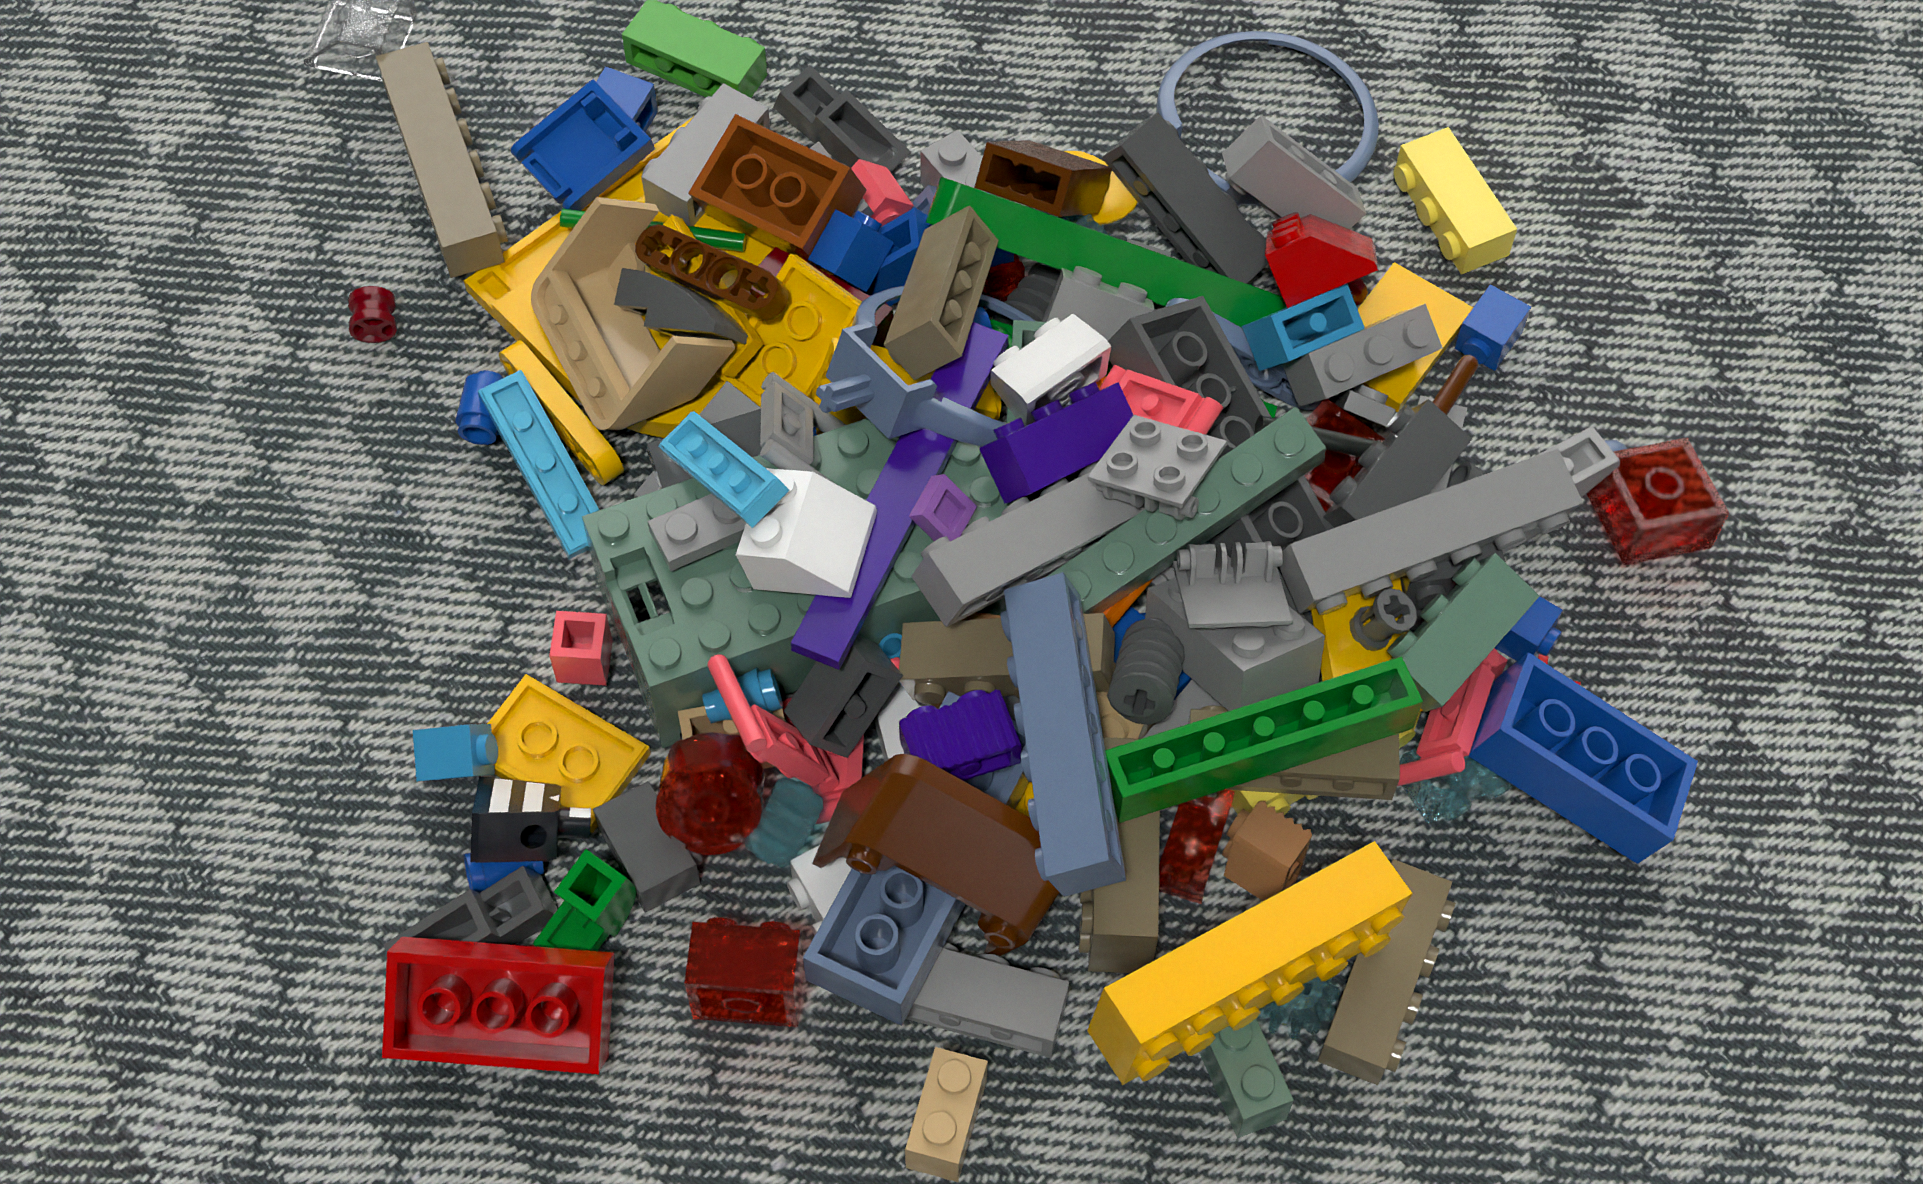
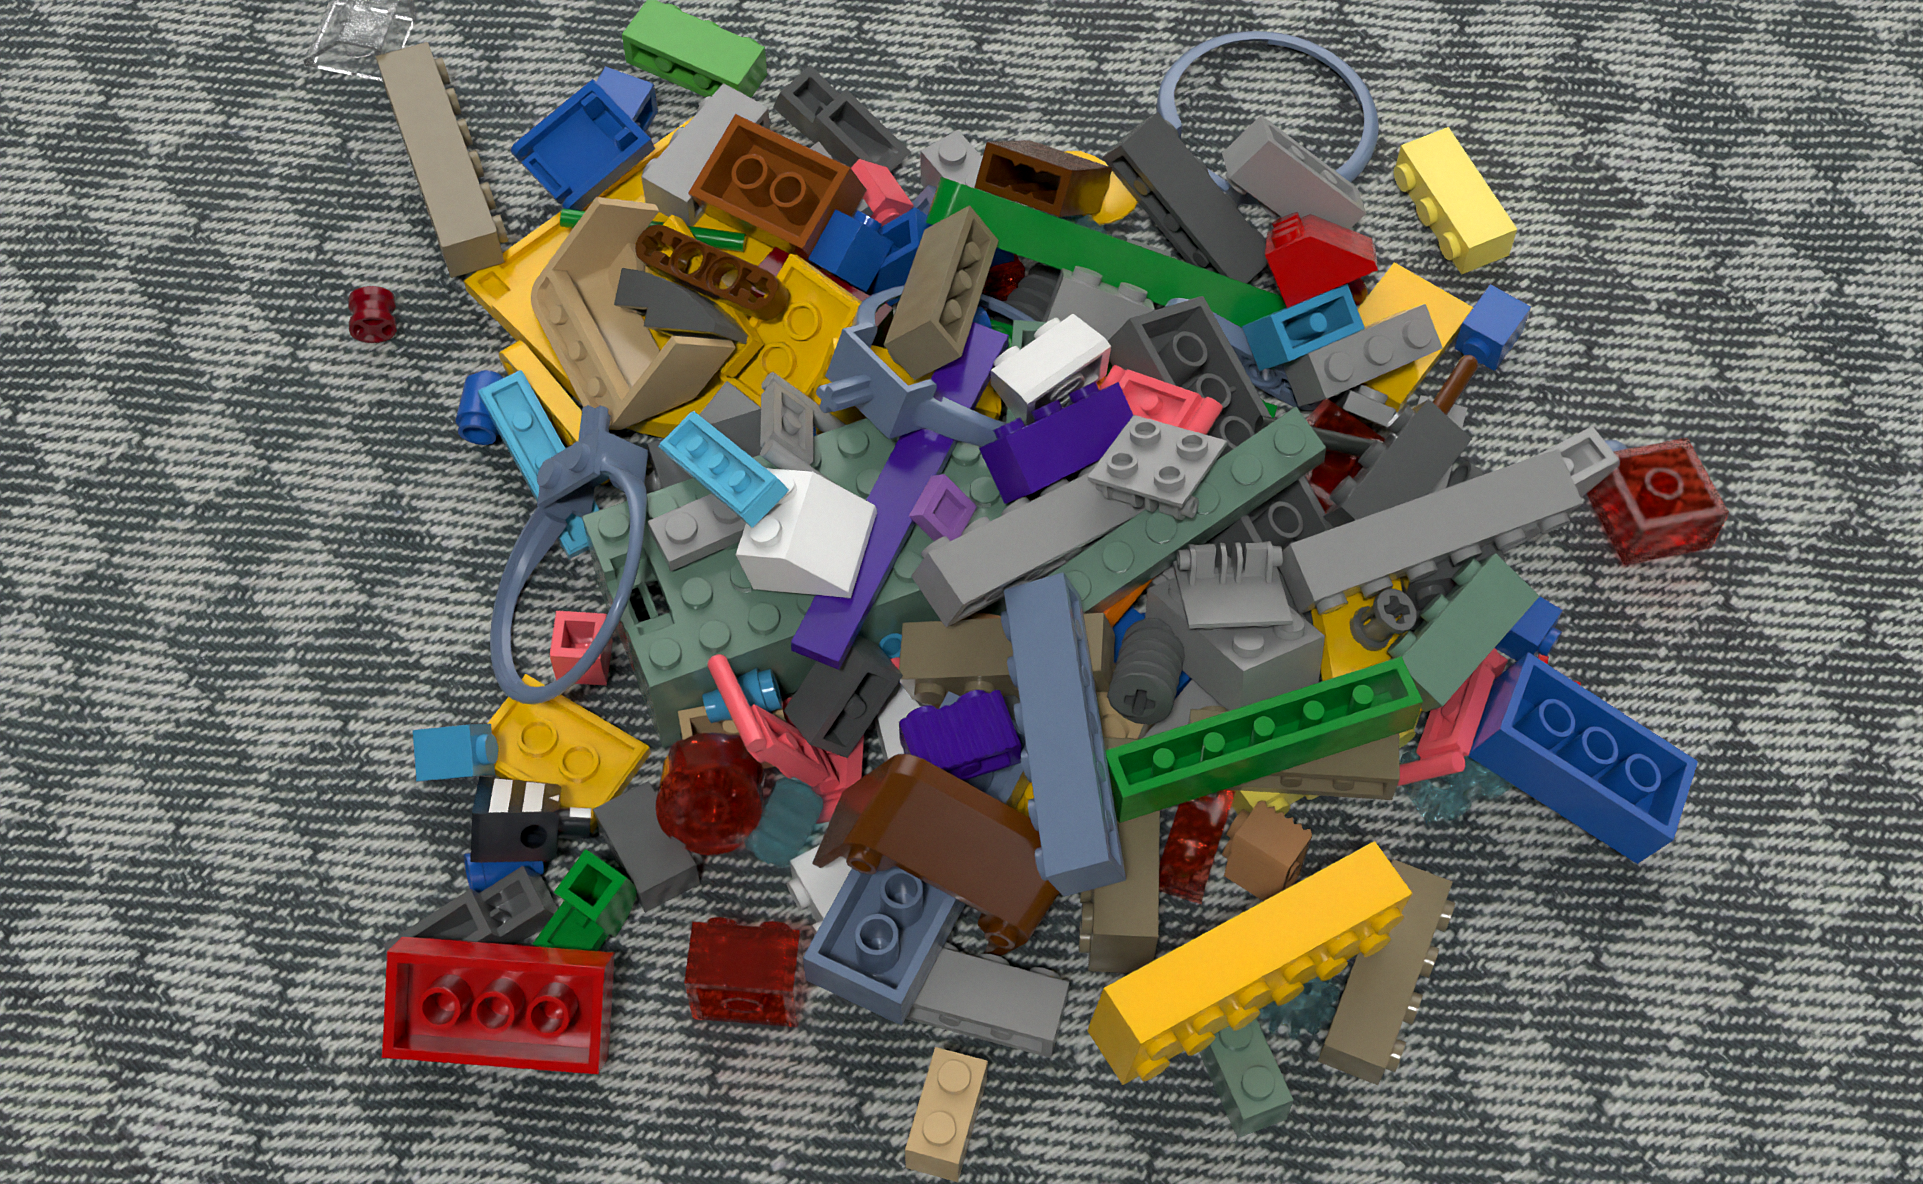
(567, 488): none -> sand blue brick

